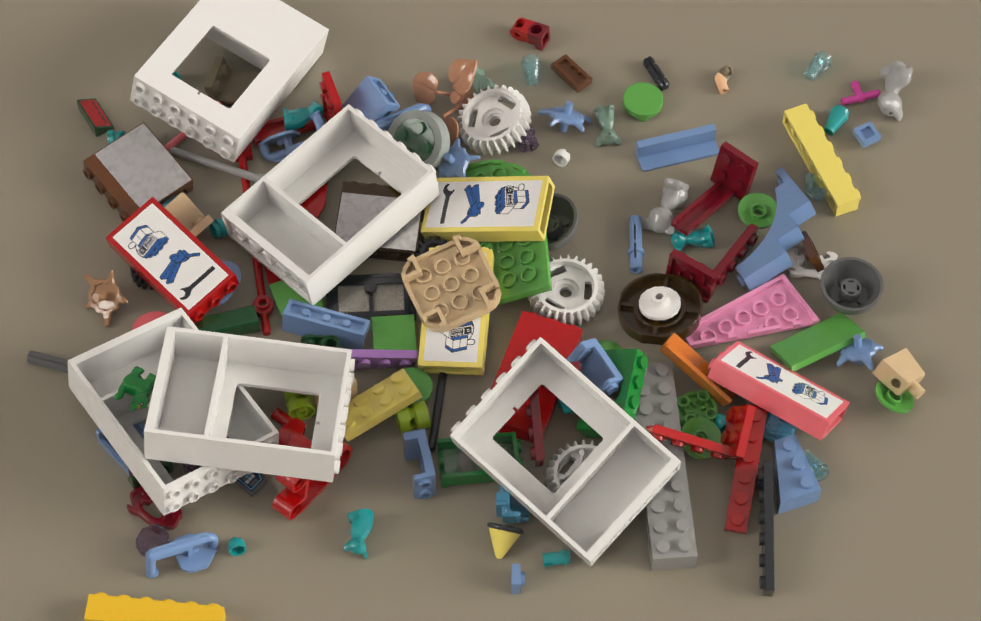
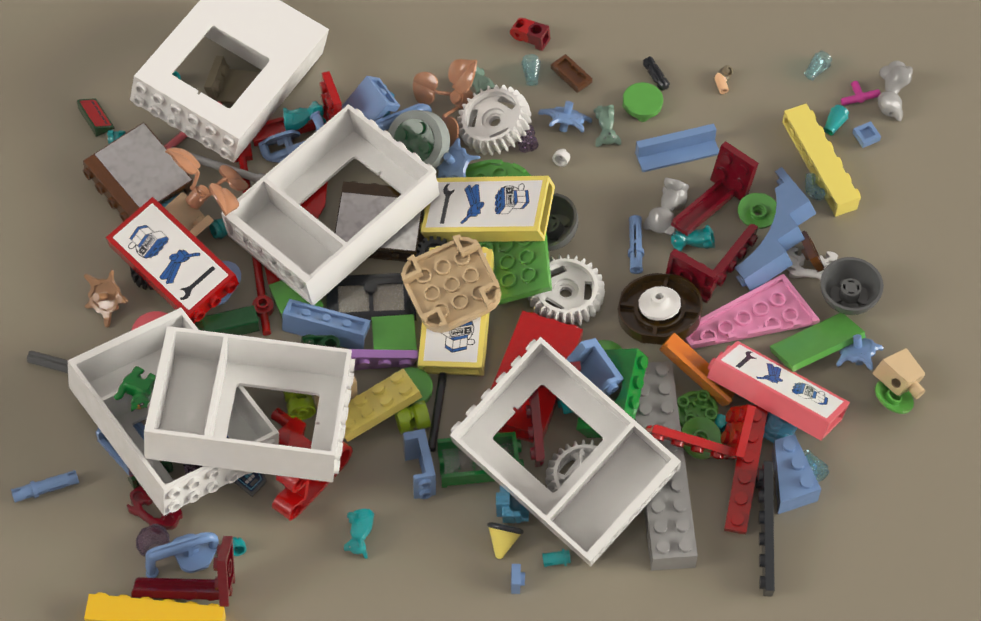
(50, 484): none -> medium blue pin
(190, 589): none -> dark red bracket
(201, 193): none -> nougat plant

